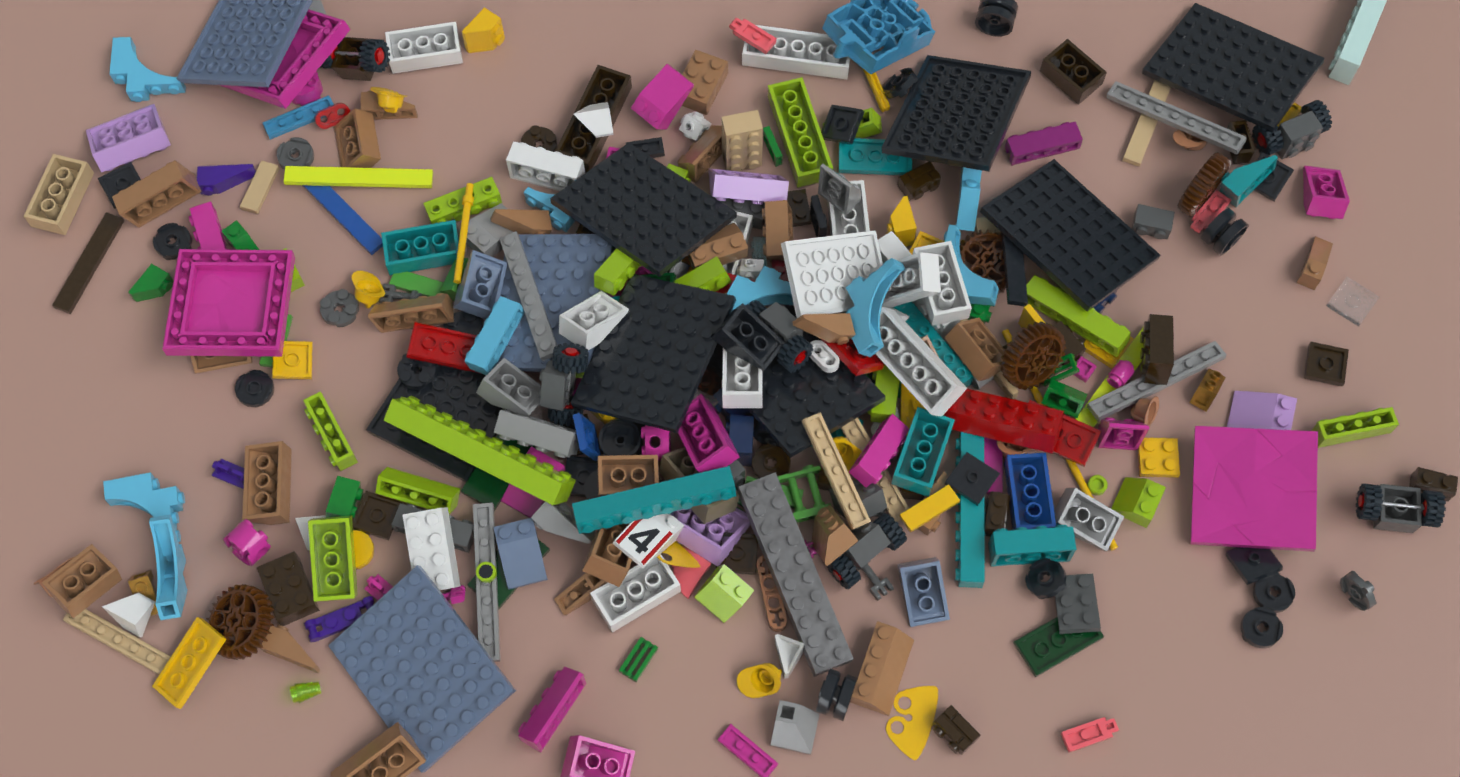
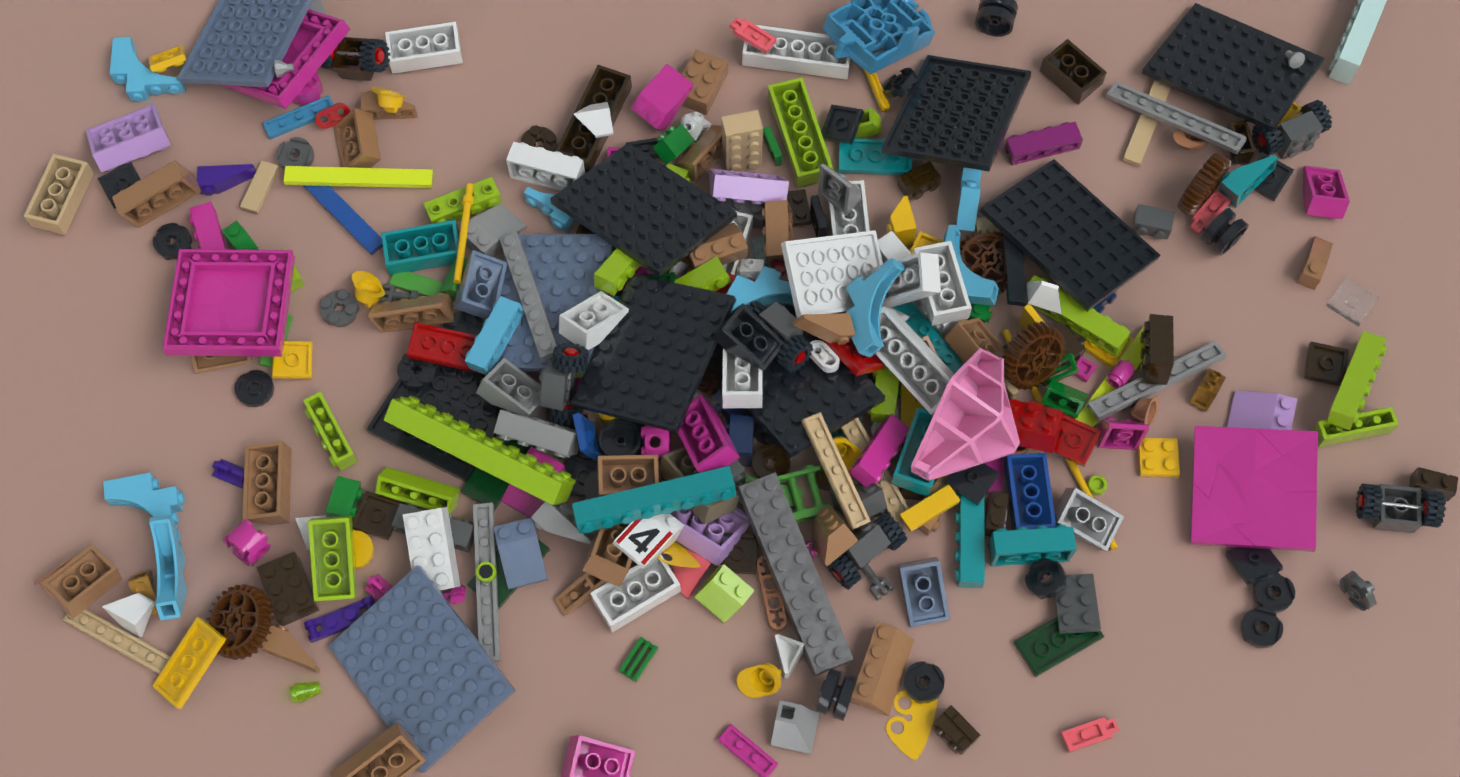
(88, 263): dark brown tile -> none
(151, 284): green slope -> none
(162, 60): none -> yellow plate
(282, 68): none -> light grey rock
(483, 32): yellow slope -> none
(523, 220): medium nougat slope -> none
(552, 709): dark pink slope -> none
(673, 143): none -> green brick
(934, 686): none -> black plate
(970, 421): none -> bright pink panel
(1043, 295): none -> white slope
(1138, 500): lime slope -> none
(1295, 59): none -> light grey rock
(1356, 381): none -> lime brick

